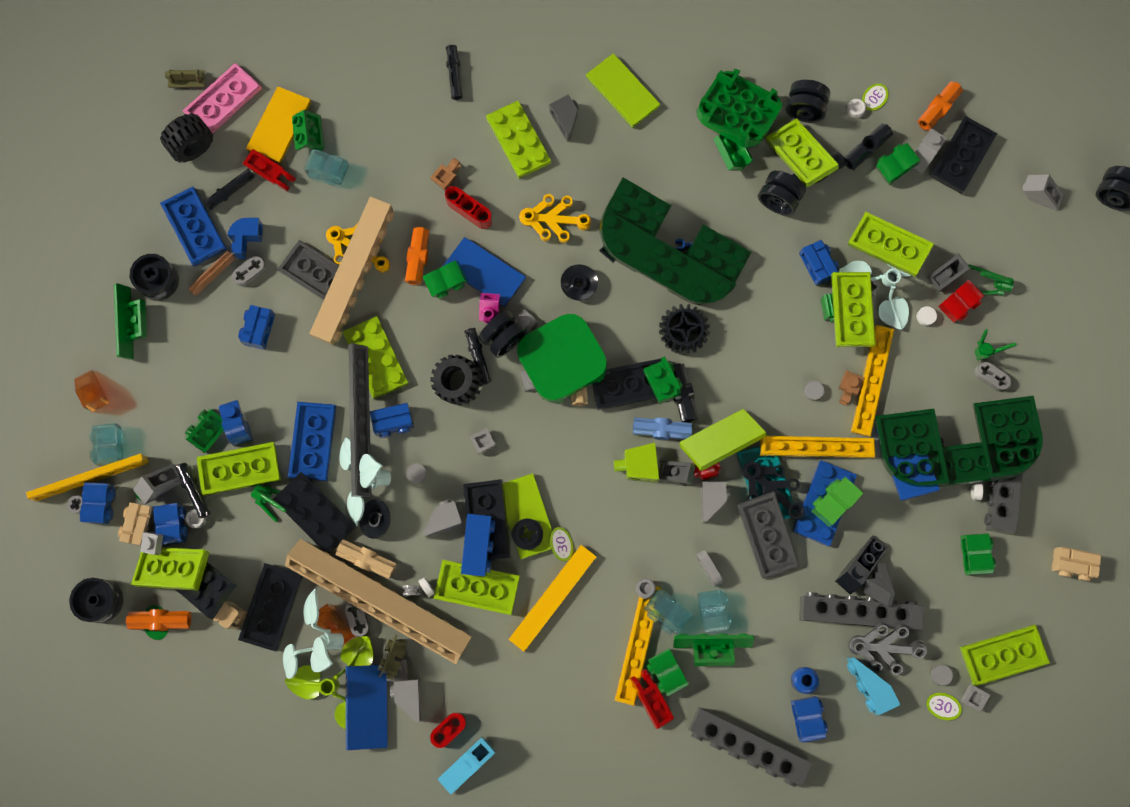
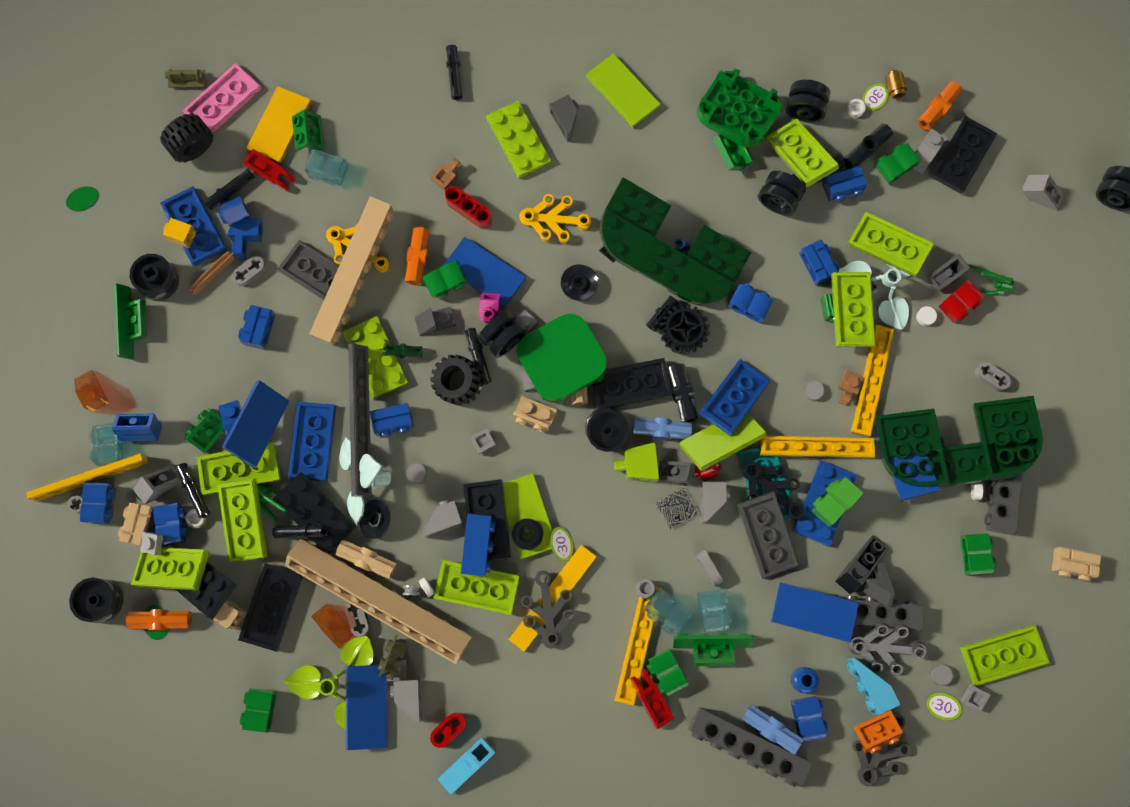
(81, 198): none -> green sticker
(137, 427): none -> blue brick
(179, 232): none -> yellow brick
(233, 211): none -> blue brick
(242, 520): none -> lime tile
(255, 424): none -> blue tile
(258, 710): none -> green brick
(306, 531): none -> black pin
(329, 641): light aqua plant -> none
(402, 350): none -> dark green pin
(433, 321): none -> dark grey slope
(534, 414): none -> tan bracket
(548, 613): none -> dark grey plant
(617, 433): none -> black wheel
(661, 311): none -> black pin
(663, 381): green bracket -> none
(676, 508): none -> clear piece
(734, 397): none -> blue tile
(750, 303): none -> blue brick
(773, 729): none -> medium blue piece
(814, 612): none -> blue tile
(844, 184): none -> blue brick
(878, 732): none -> orange bracket
(879, 756): none -> dark grey plant
(896, 84): none -> pearl gold brick
(985, 350): green plant -> none

